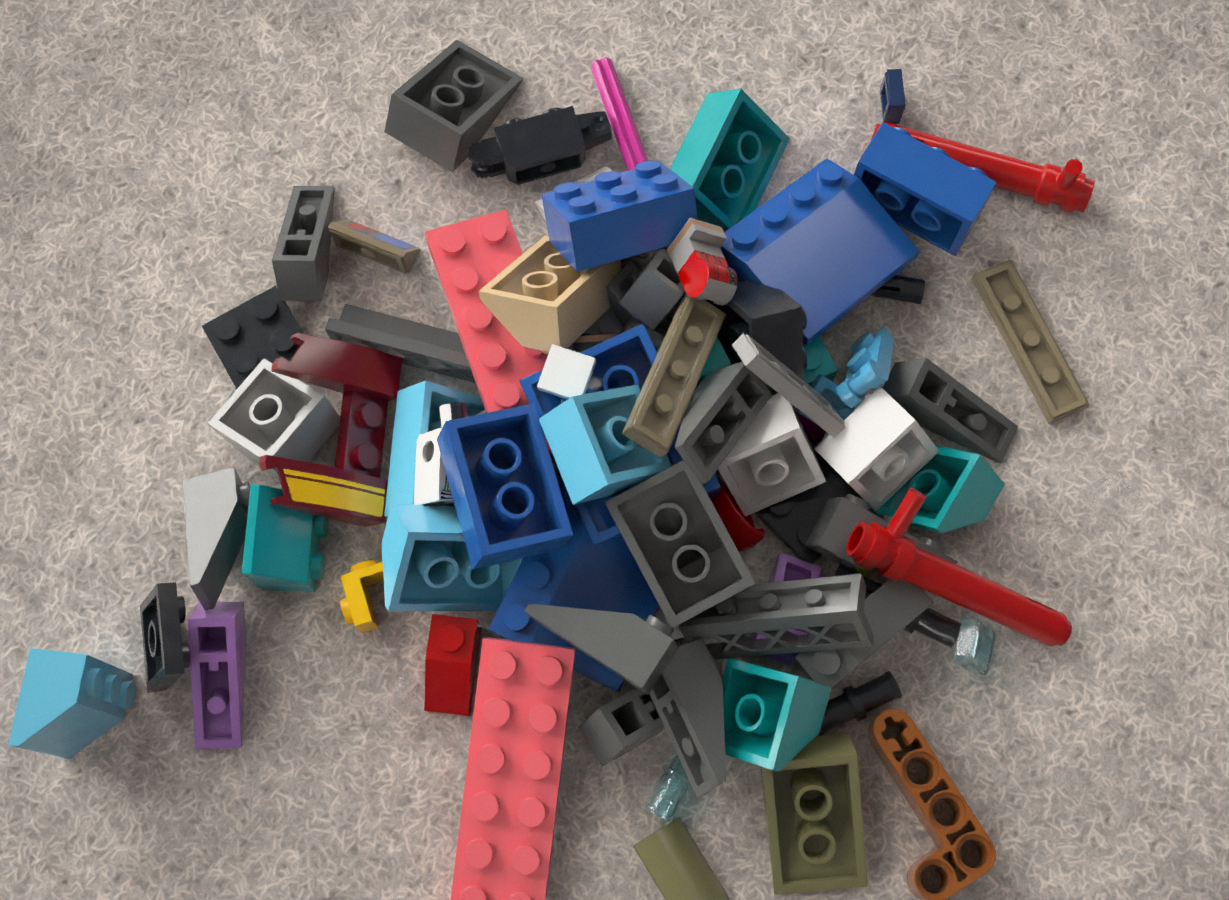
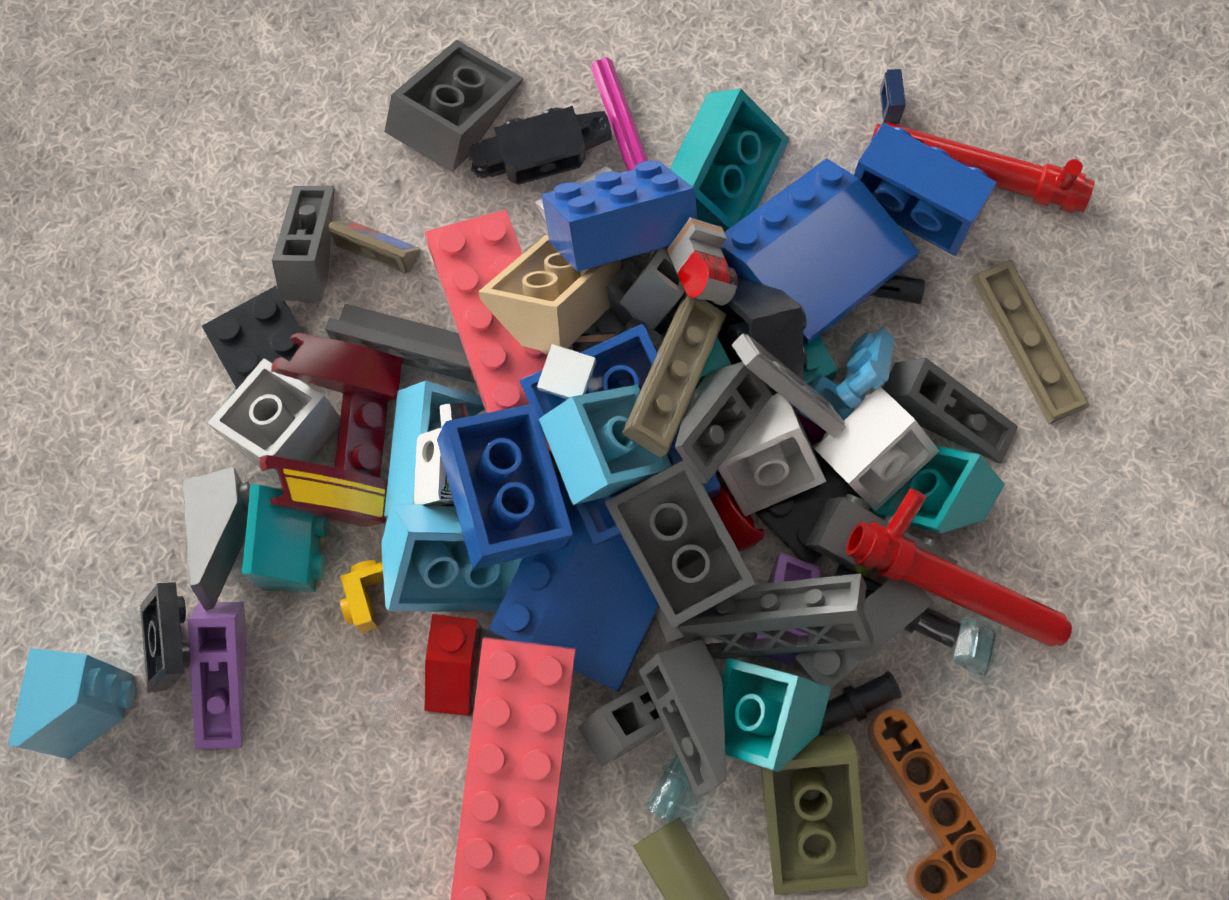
(616, 640): dark grey slope -> none

